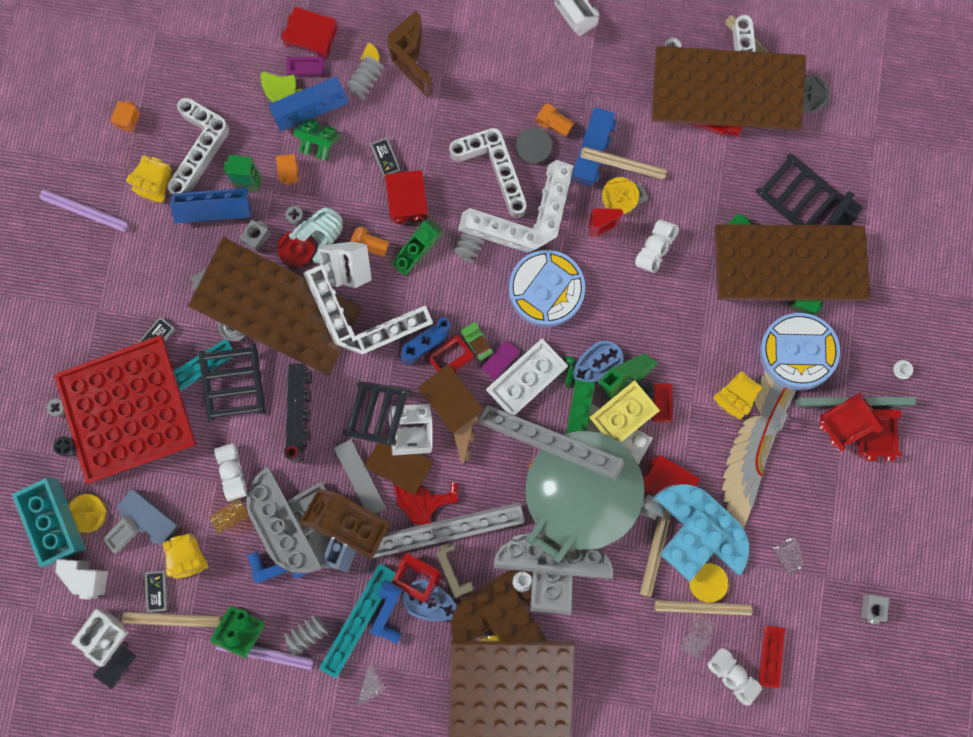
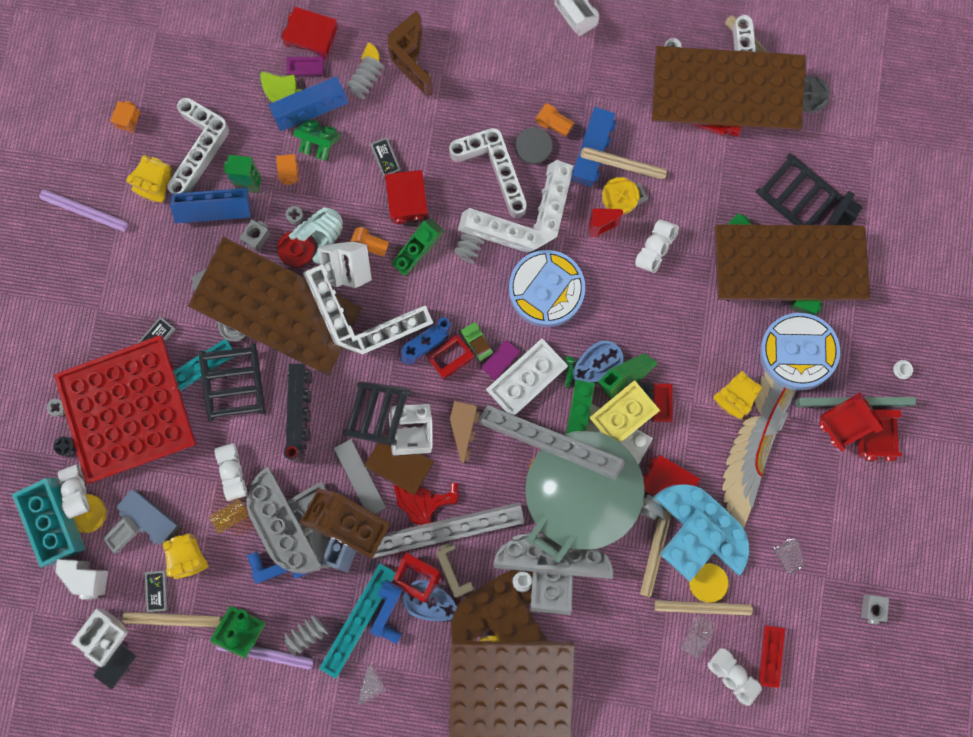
(73, 491): none -> white piece
(450, 399): reddish brown tile -> none

